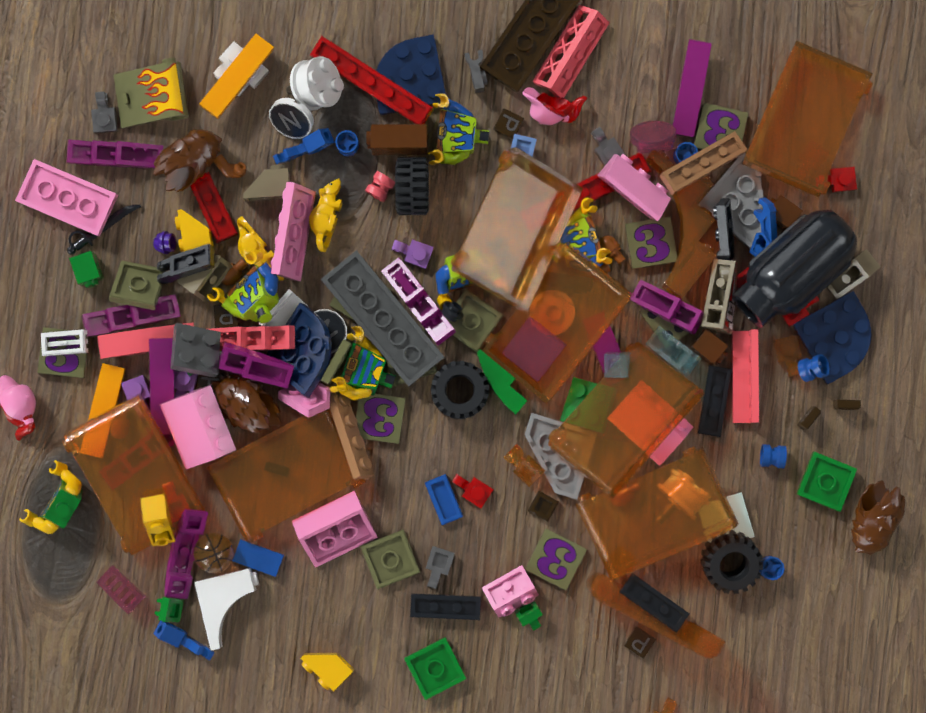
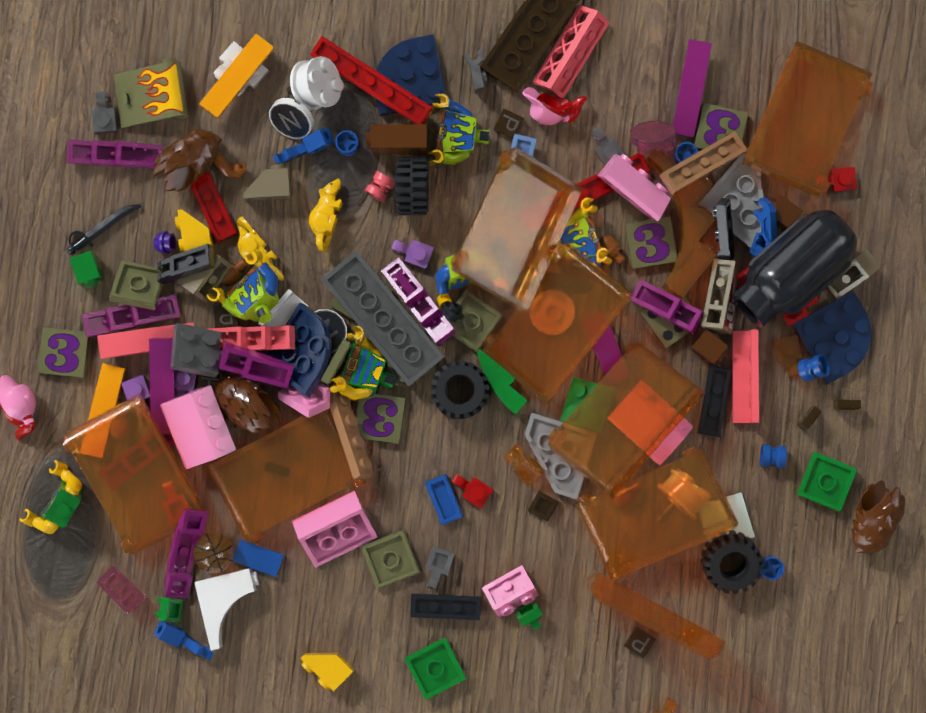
(66, 197): bright pink plate -> none
(82, 341): white tile -> none
(157, 520): yellow slope -> none
(292, 232): bright pink plate -> none
(534, 348): clear pink tile -> none
(555, 559): tile -> none
(616, 364): clear light blue slope -> none
(654, 602): black tile -> none
(673, 351): clear light blue arch -> none

